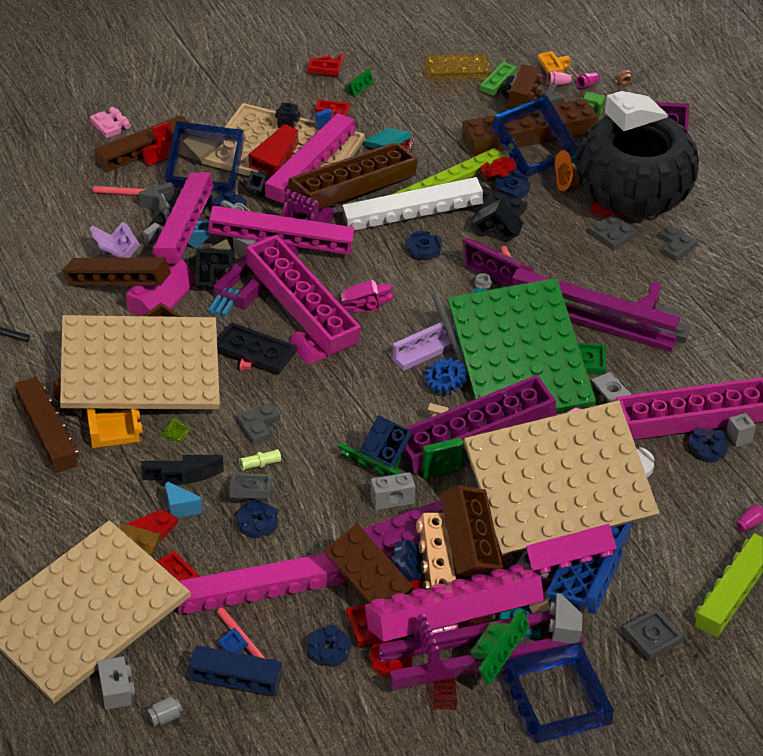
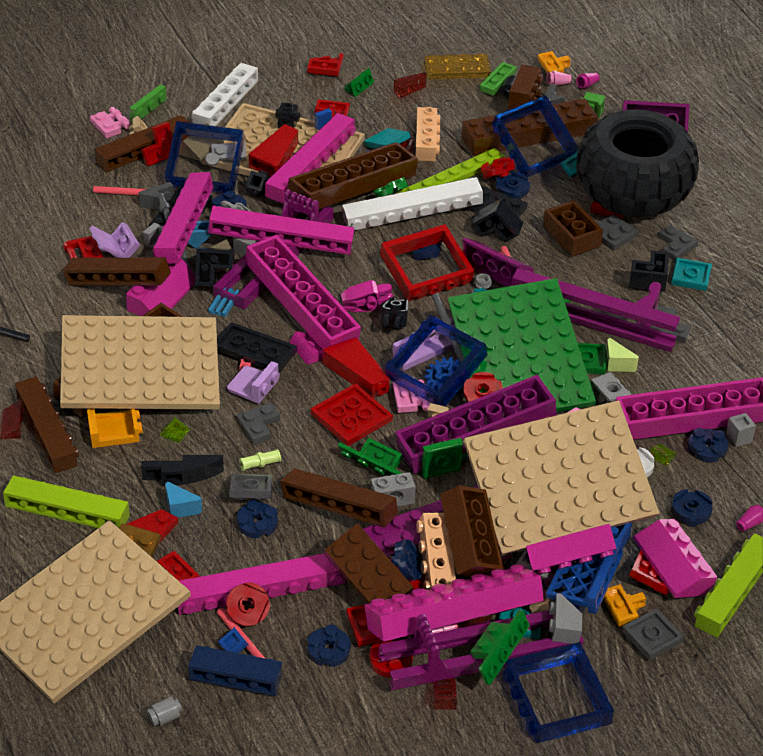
(12, 421): none -> clear red slope
(64, 503): none -> lime brick
(87, 246): none -> red plate
(115, 682): light grey brick -> none
(137, 126): none -> tan tile
(148, 102): none -> bright green plate
(224, 153): none -> light grey hinge
(226, 95): none -> white brick
(236, 609): none -> red plate
(253, 383): none -> lavender bracket
(339, 497): none -> reddish brown brick
(351, 414): none -> red plate
(356, 366): none -> red slope
(386, 441): dark blue slope -> none
(391, 188): none -> green plate
(394, 313): none -> black hinge
(407, 401): none -> bright pink plate
(409, 84): none -> clear red slope
(419, 240): none -> red window
(427, 134): none -> light nougat brick
(458, 377): none -> clear blue window
(478, 381): none -> red plate
(565, 171): orange piece -> none
(572, 228): none -> reddish brown brick
(620, 358): none -> yellowish green slope
(623, 605): none -> light orange hinge
(624, 77): nougat plate -> none
(632, 110): white slope -> none
(644, 572): none -> red plate
(645, 272): none -> black brick
(663, 454): none -> clear neon green slope
(675, 559): none -> dark pink slope
(688, 515): none -> dark blue plate
(691, 274): none -> teal tile

